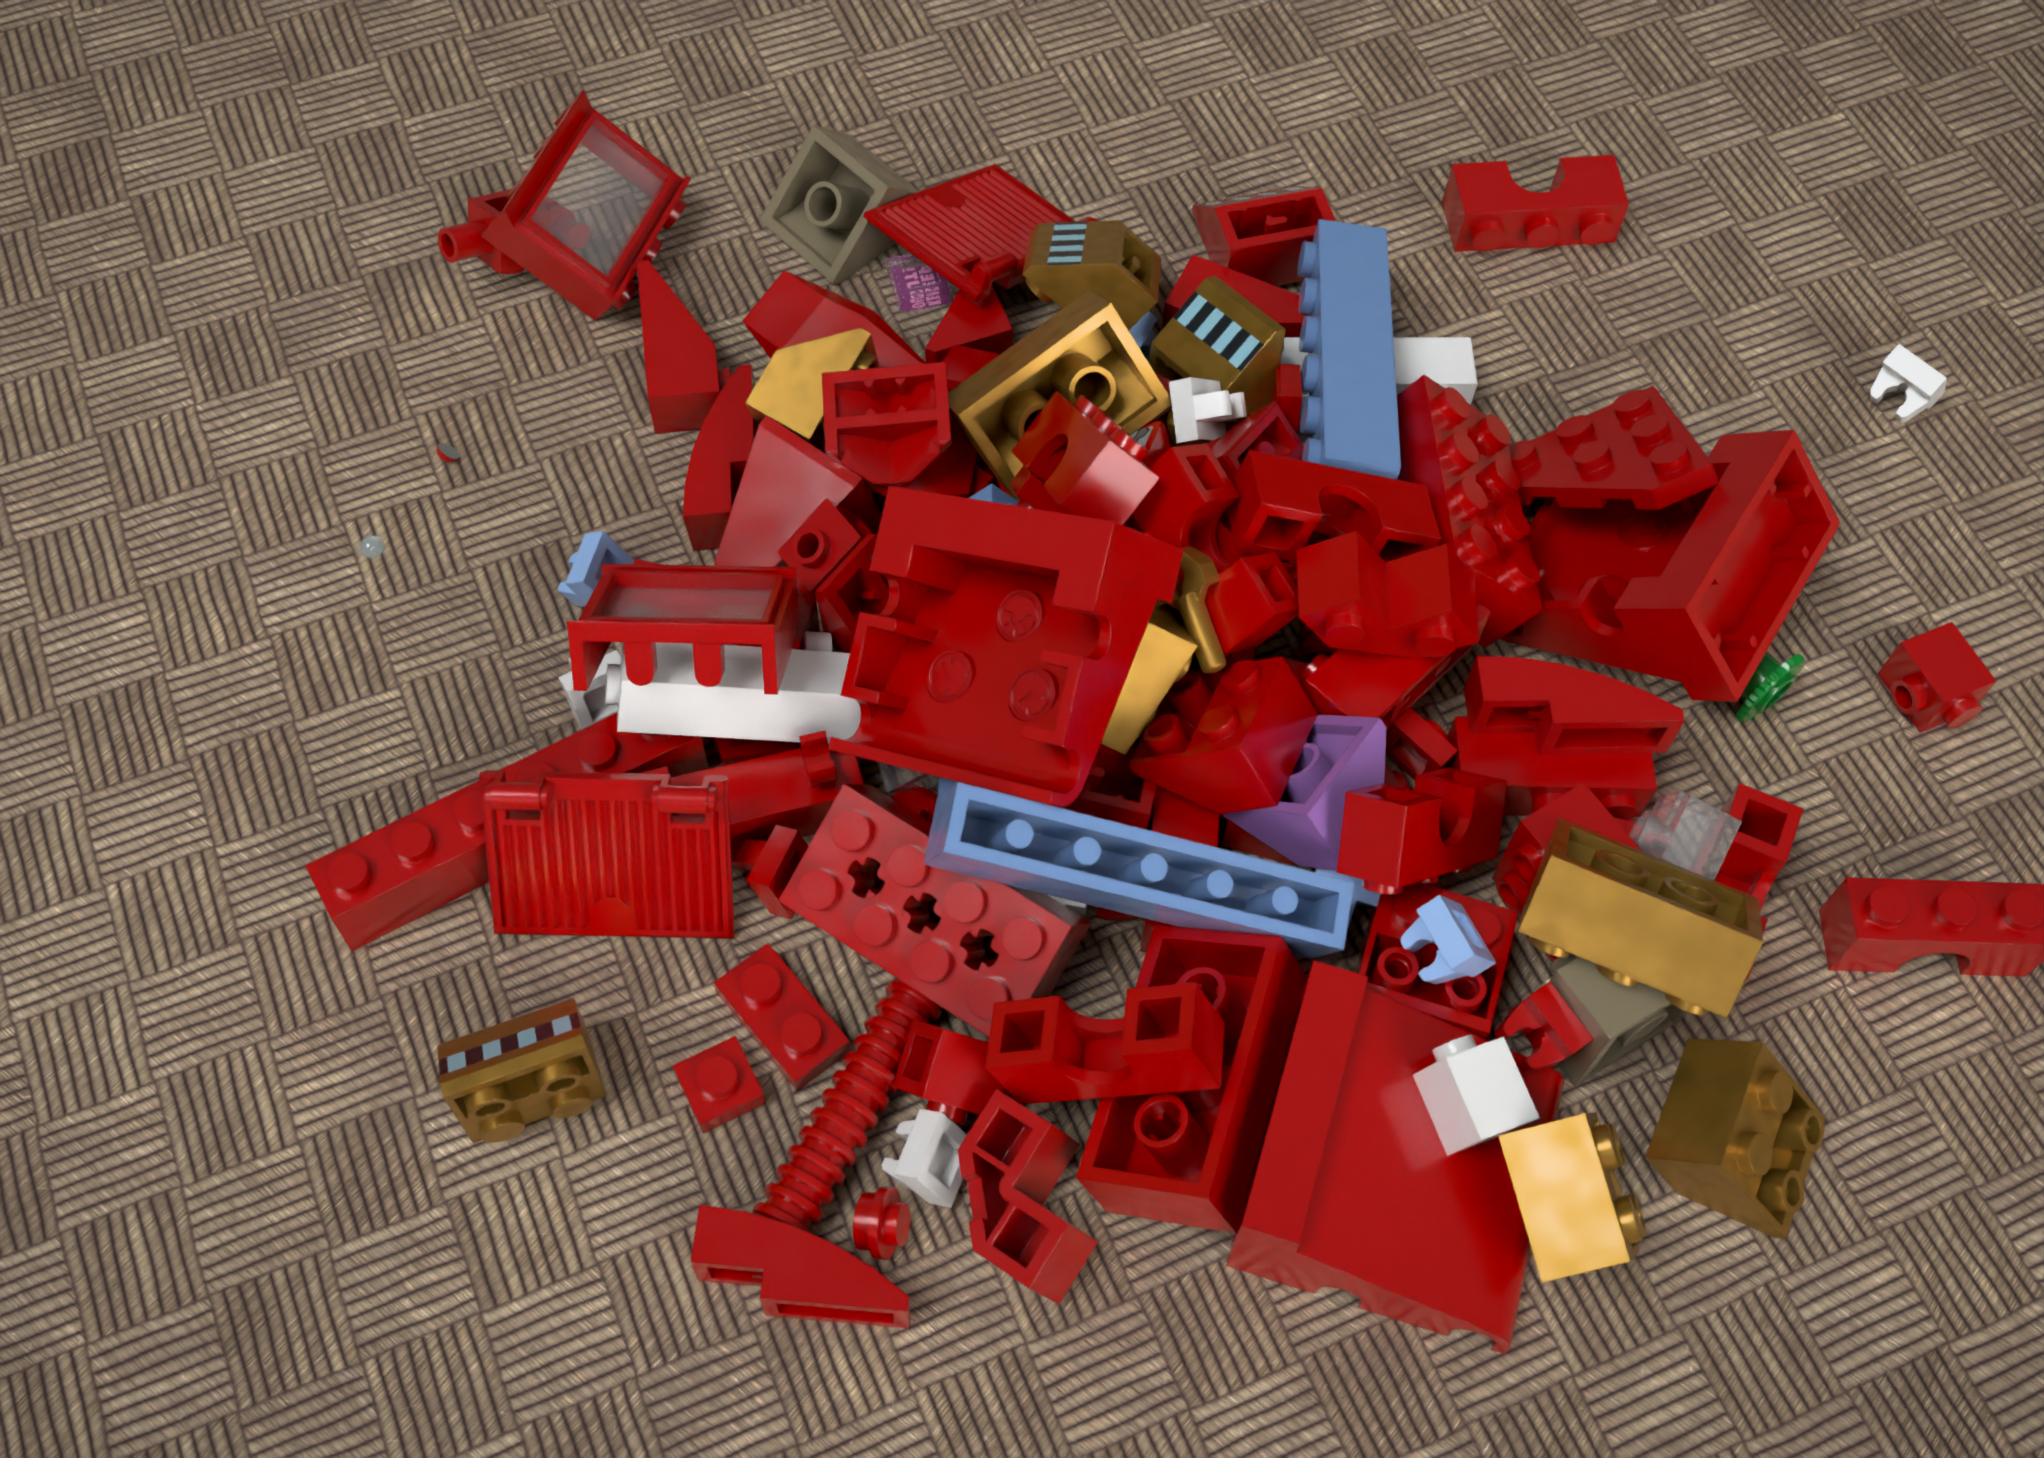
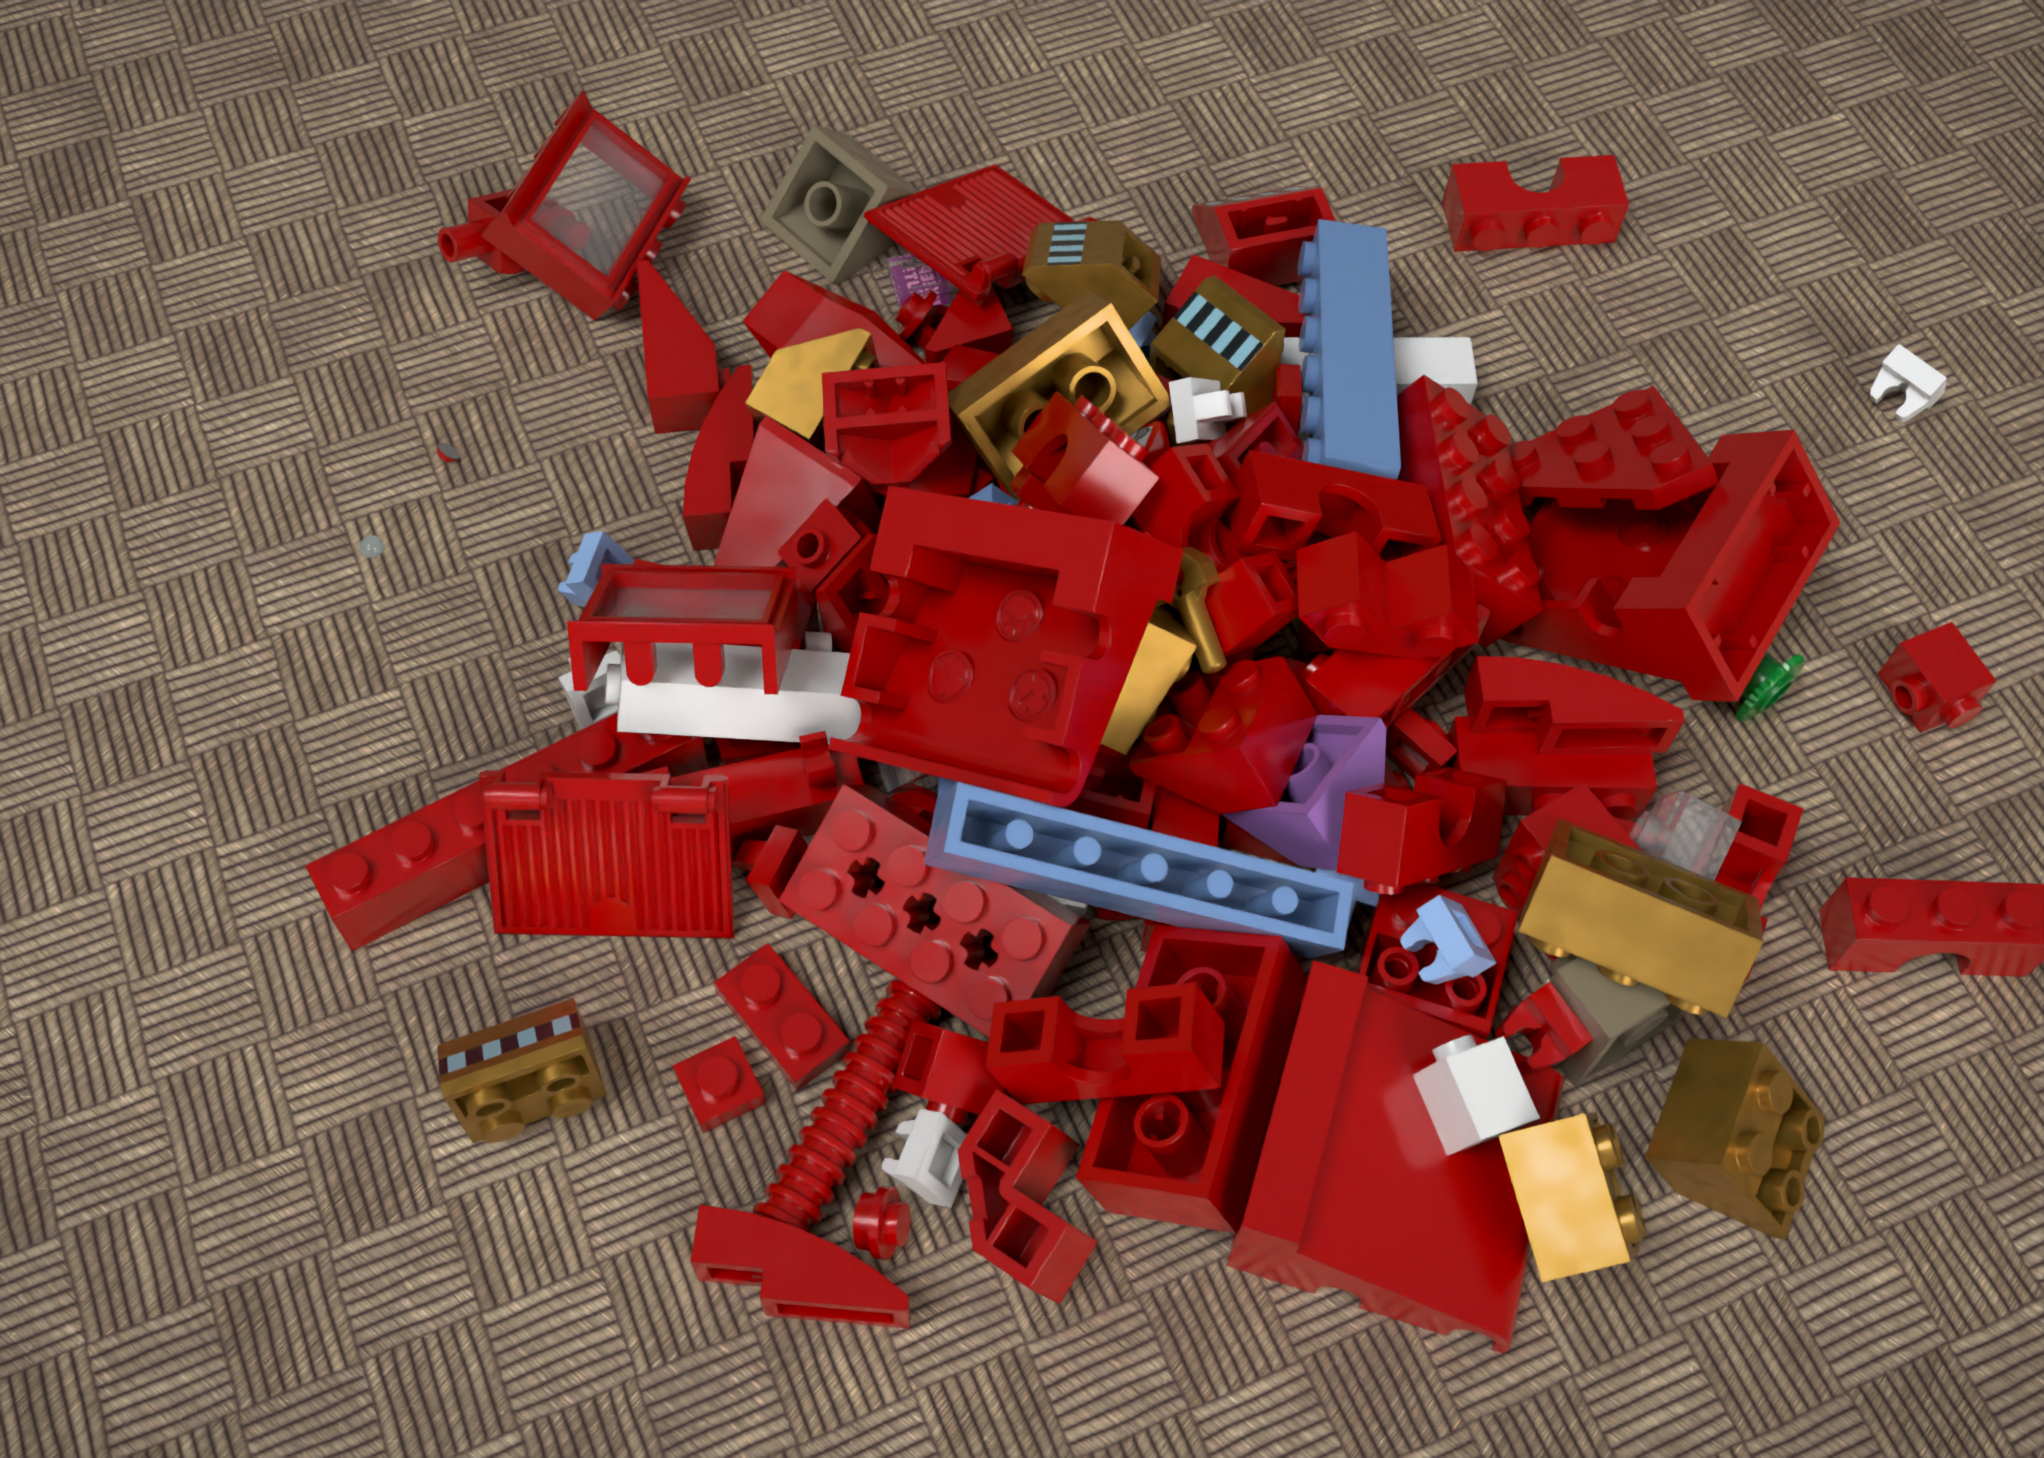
(917, 315): none -> red plate

